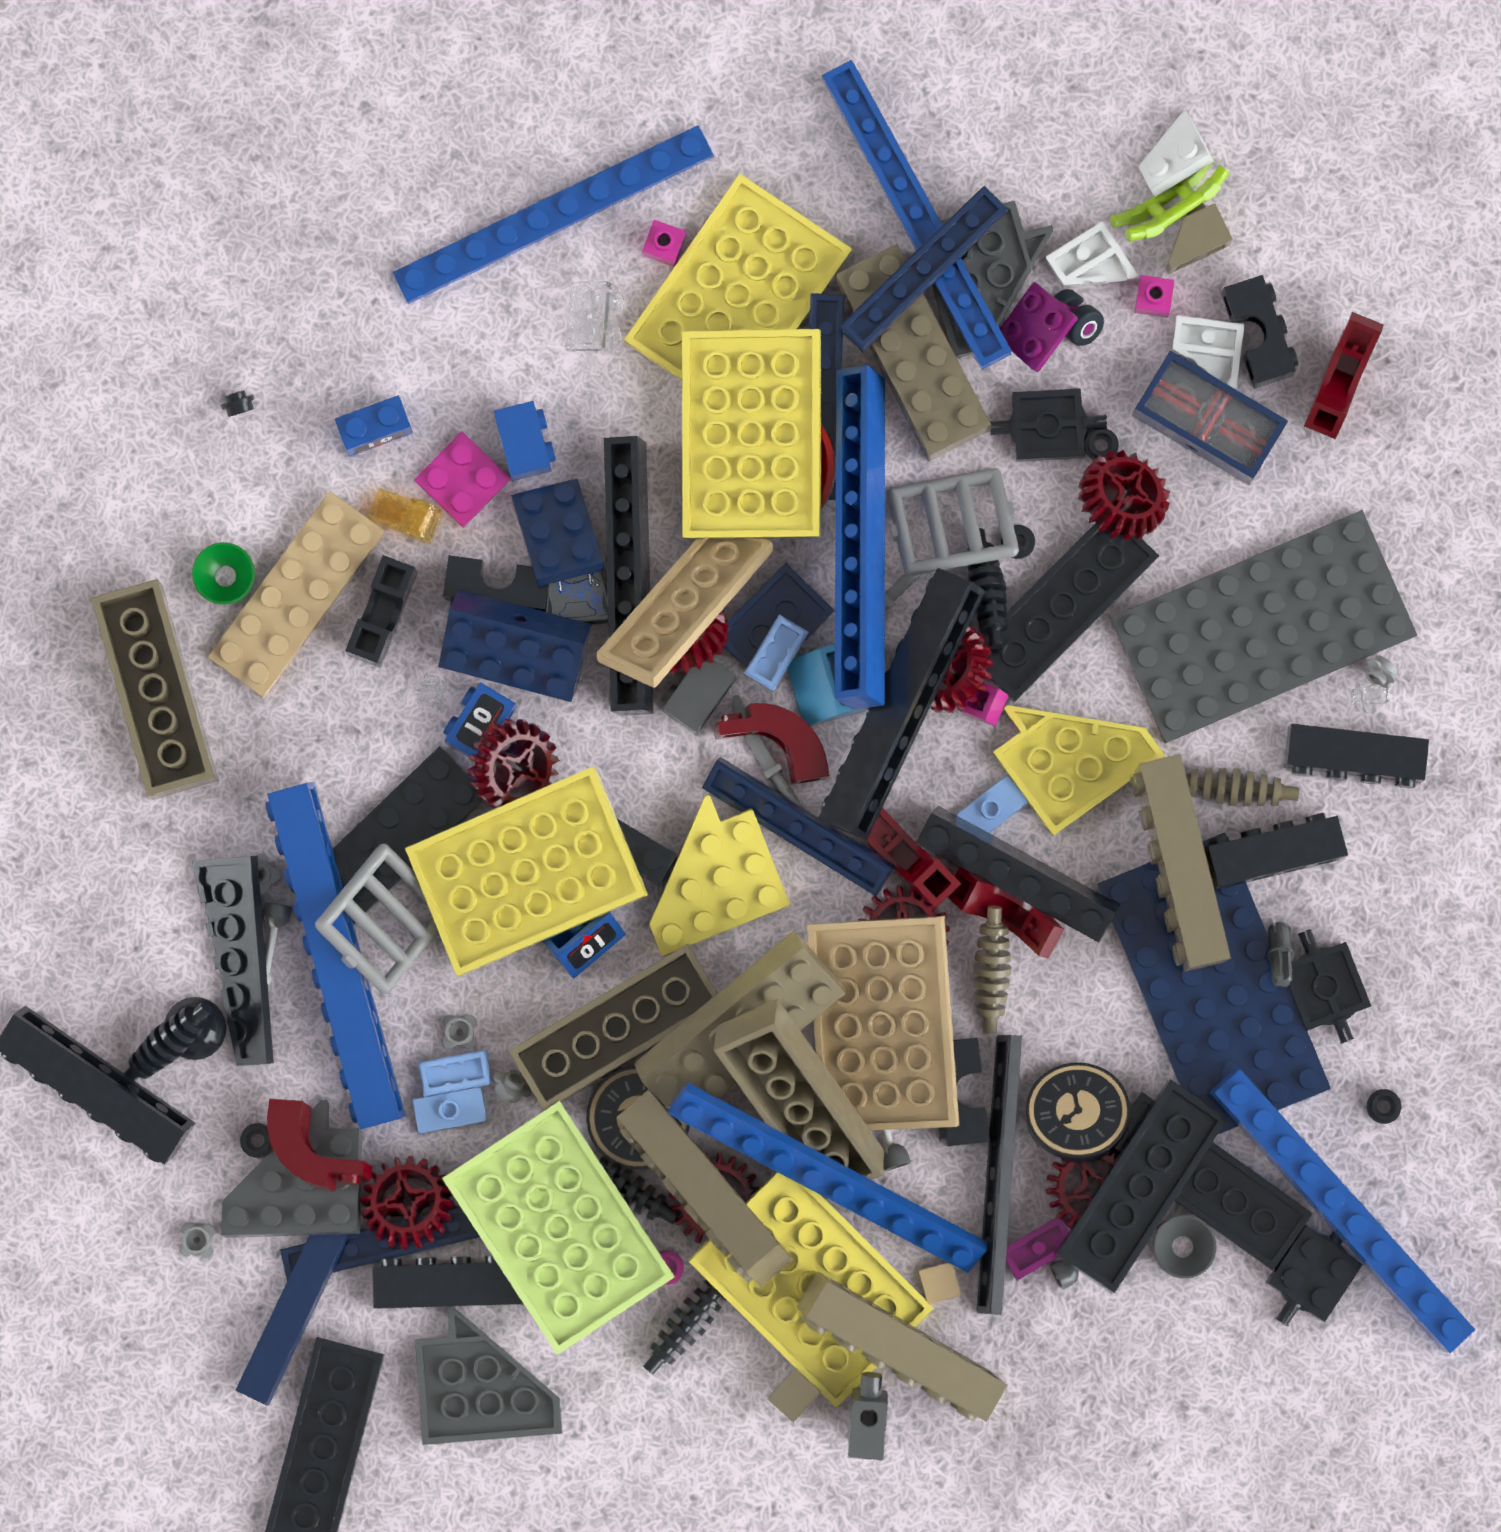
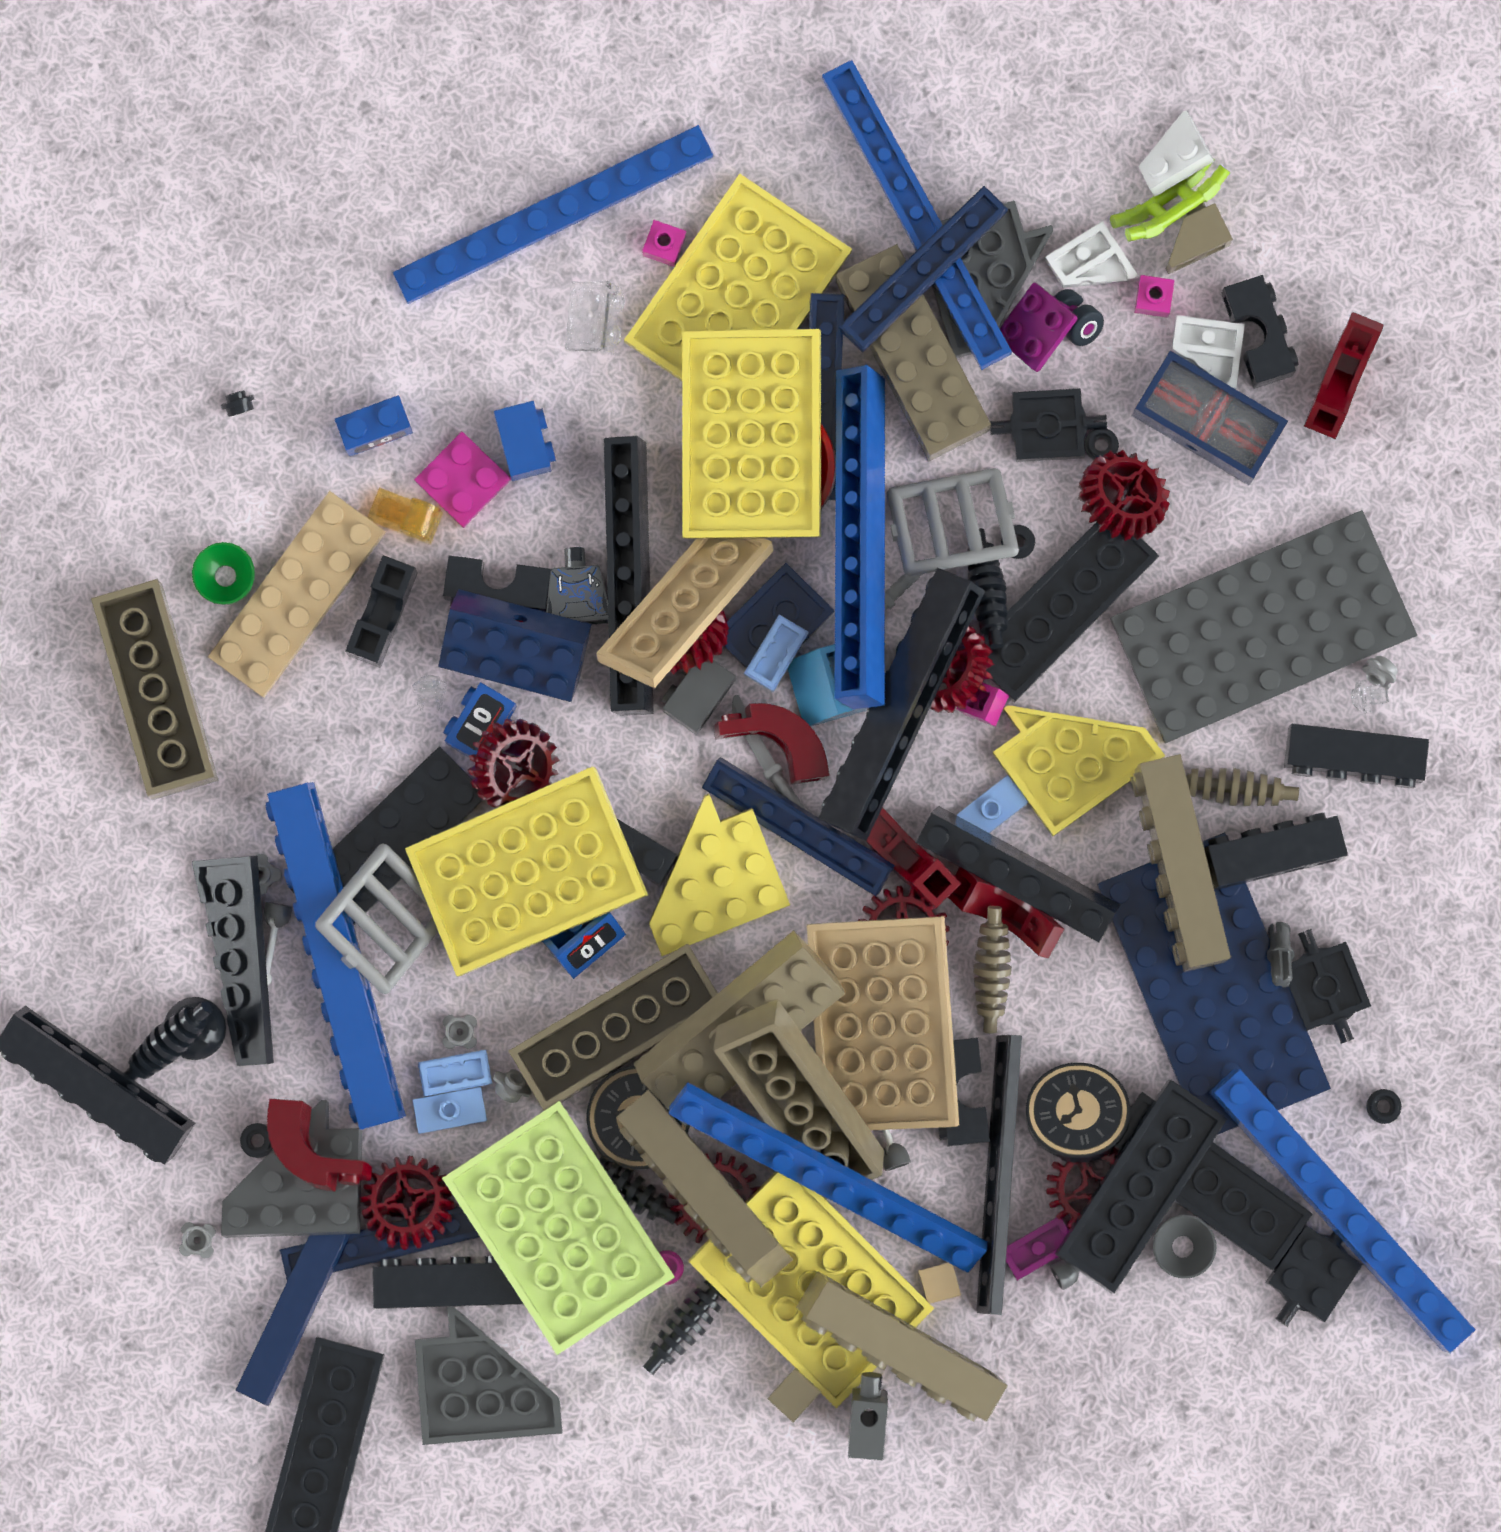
(557, 532): dark blue plate -> none

